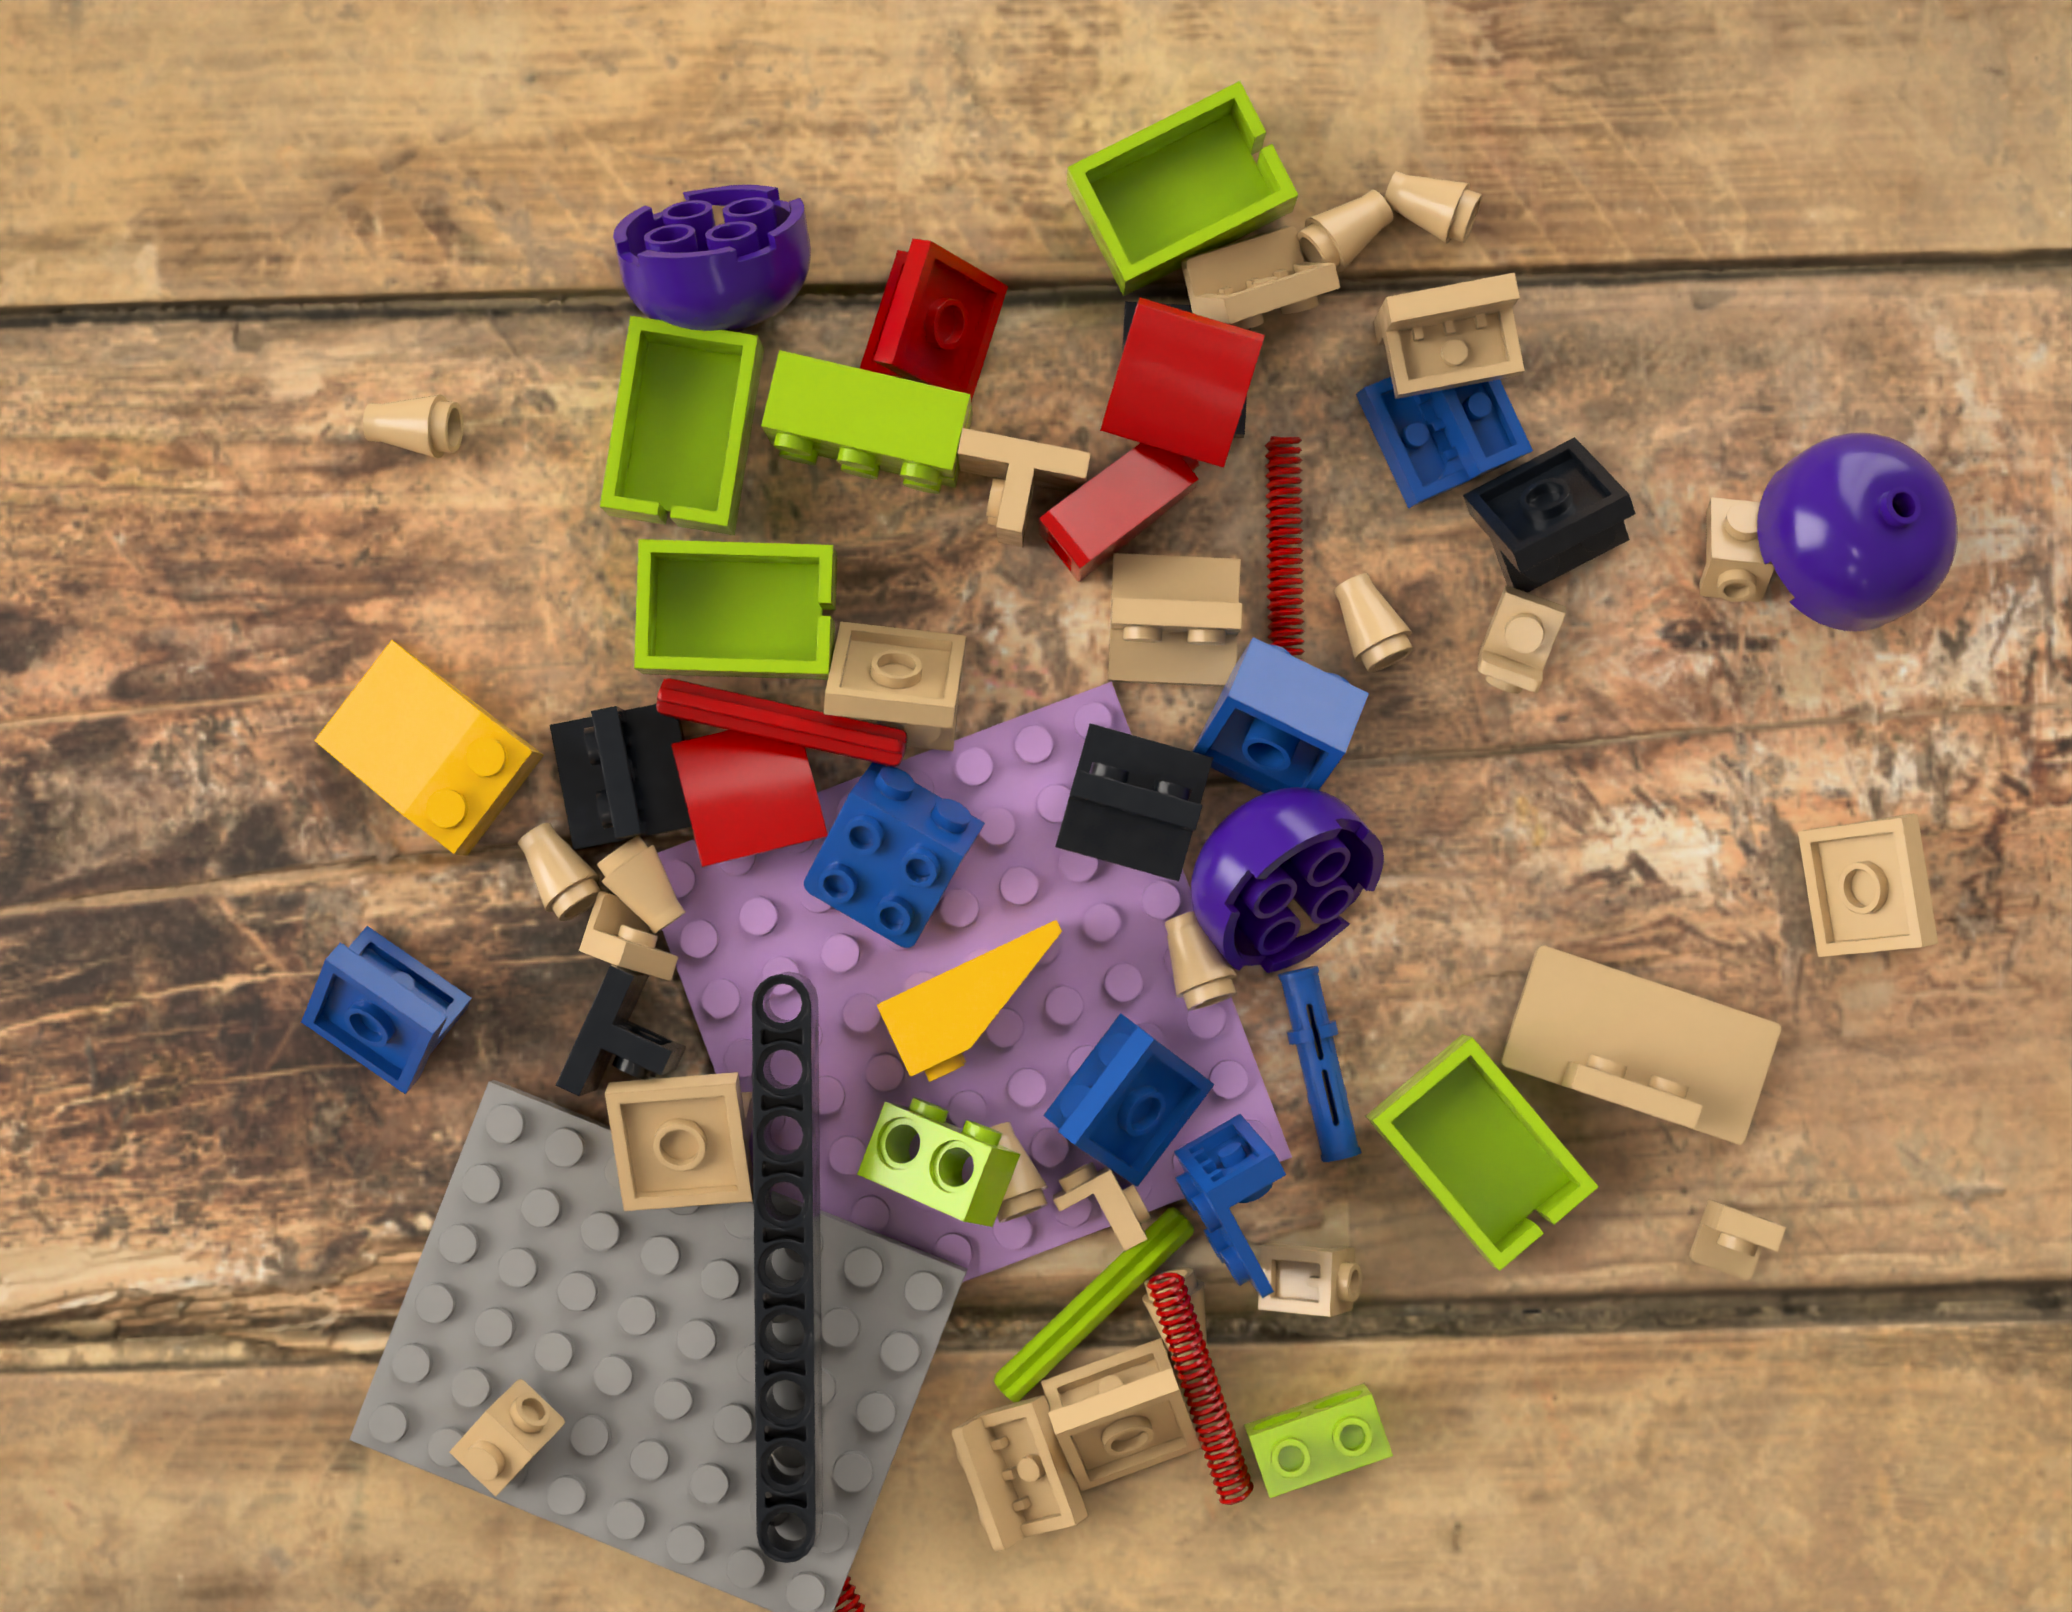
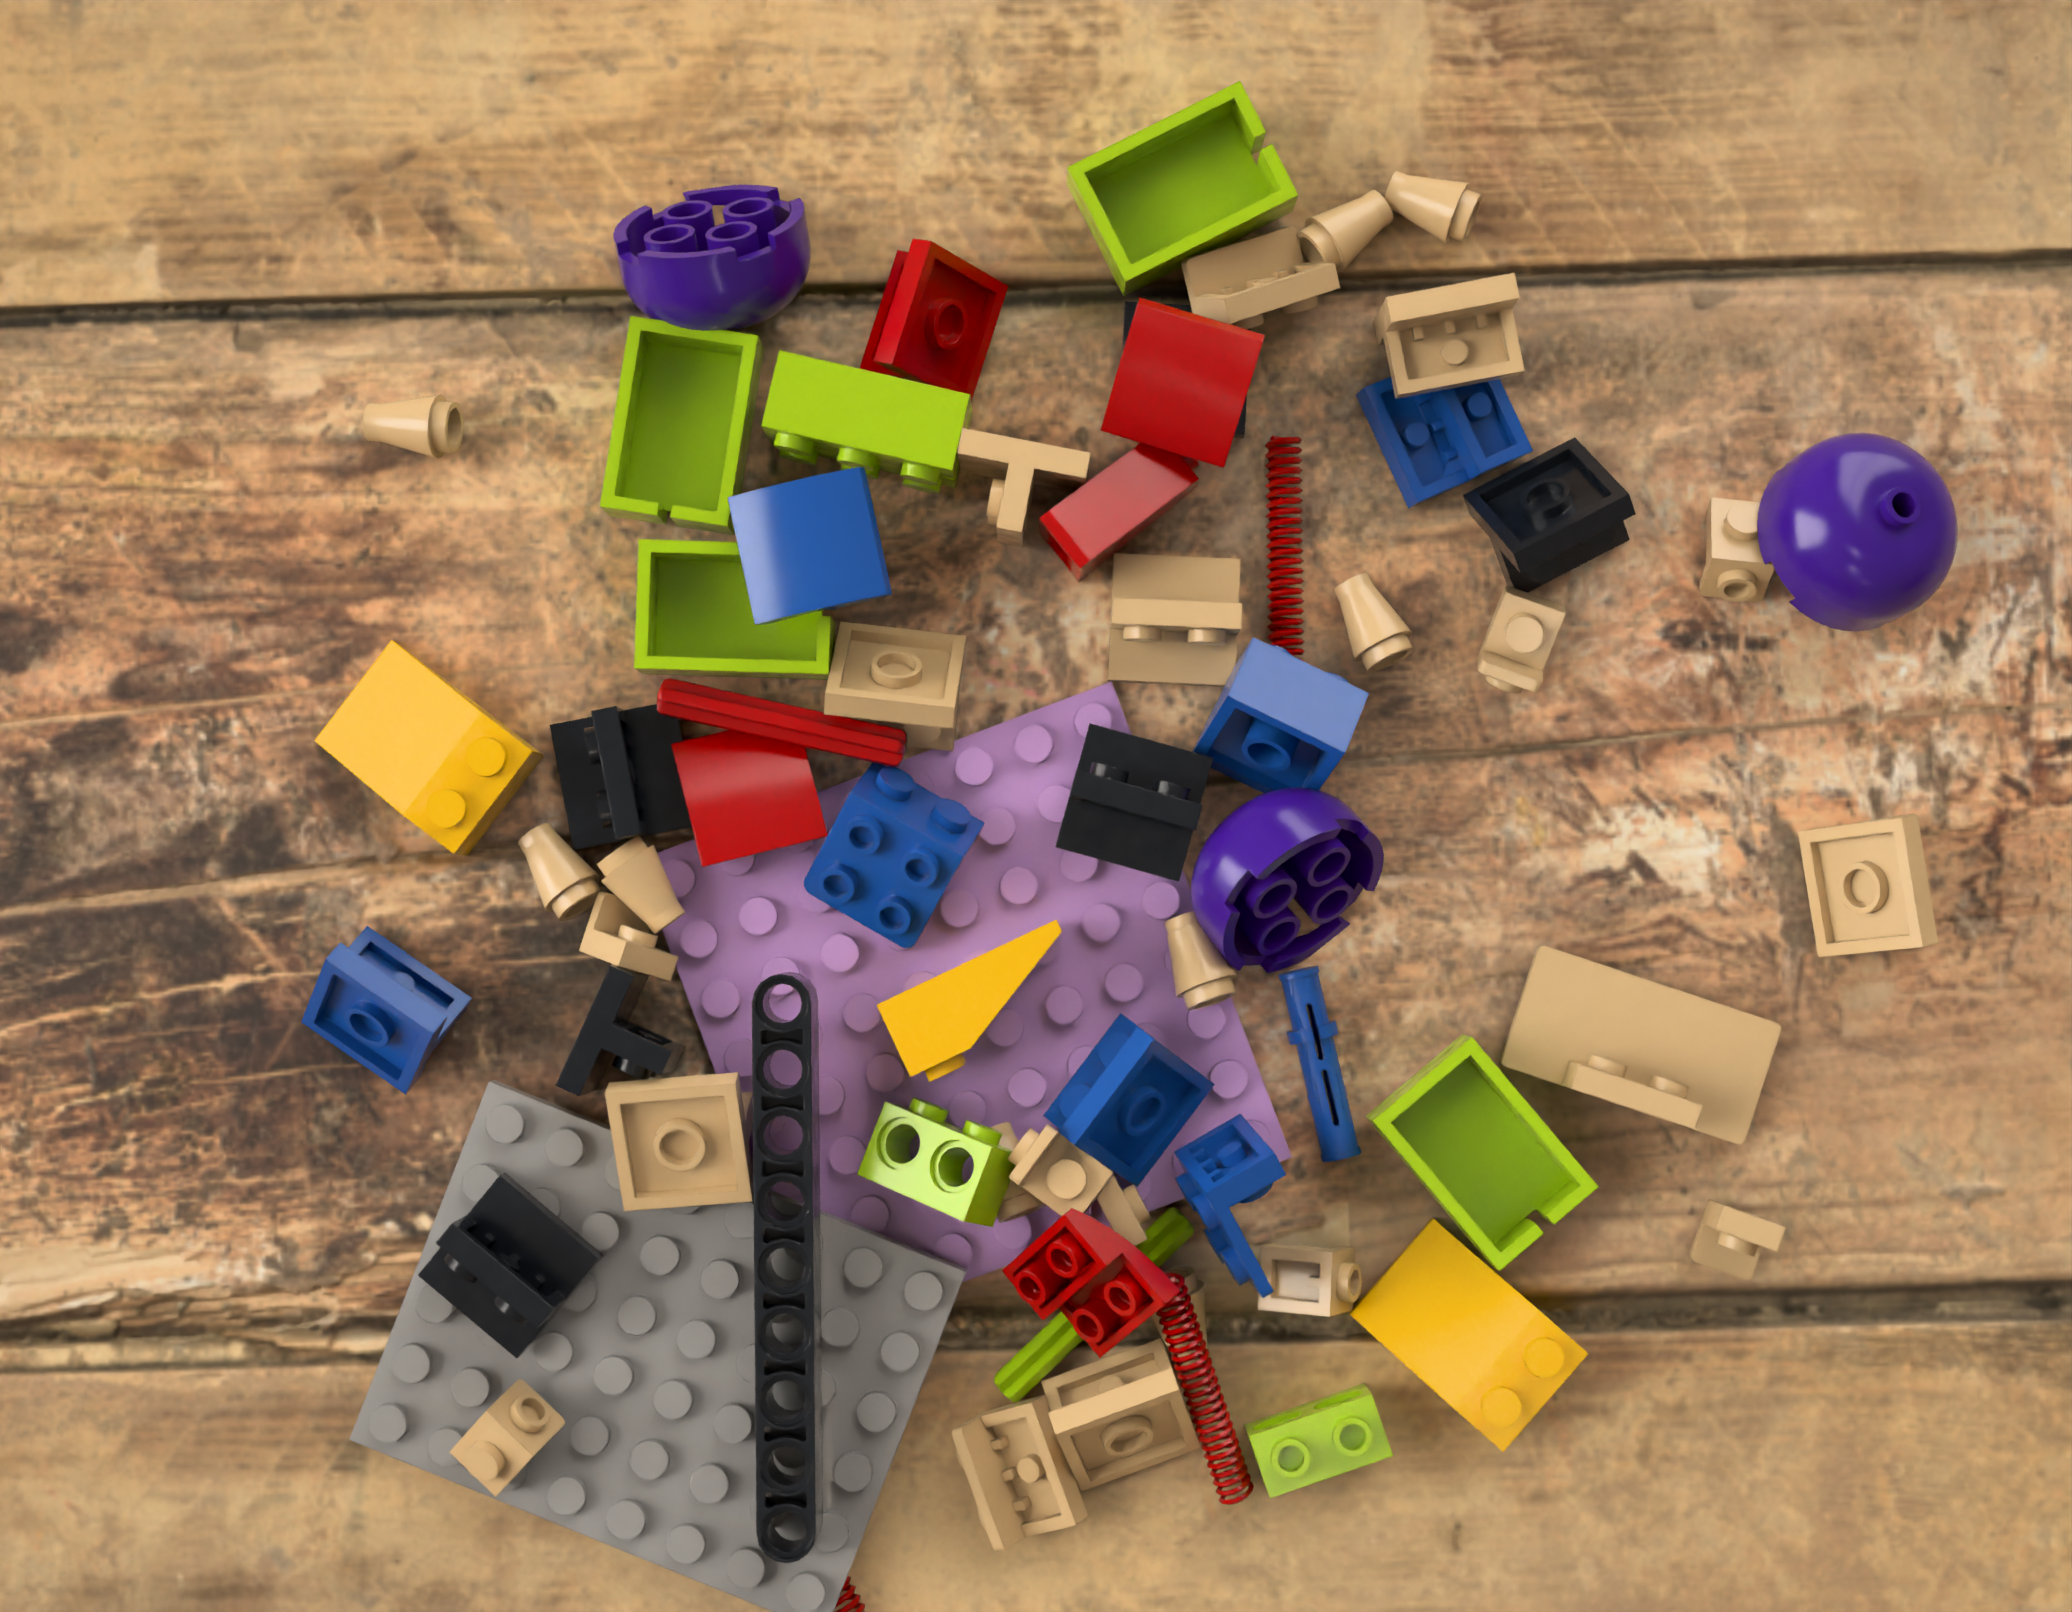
(509, 1264): none -> black bracket
(809, 545): none -> blue slope
(1057, 1171): none -> tan bracket
(1092, 1278): none -> red slope
(1468, 1334): none -> yellow slope

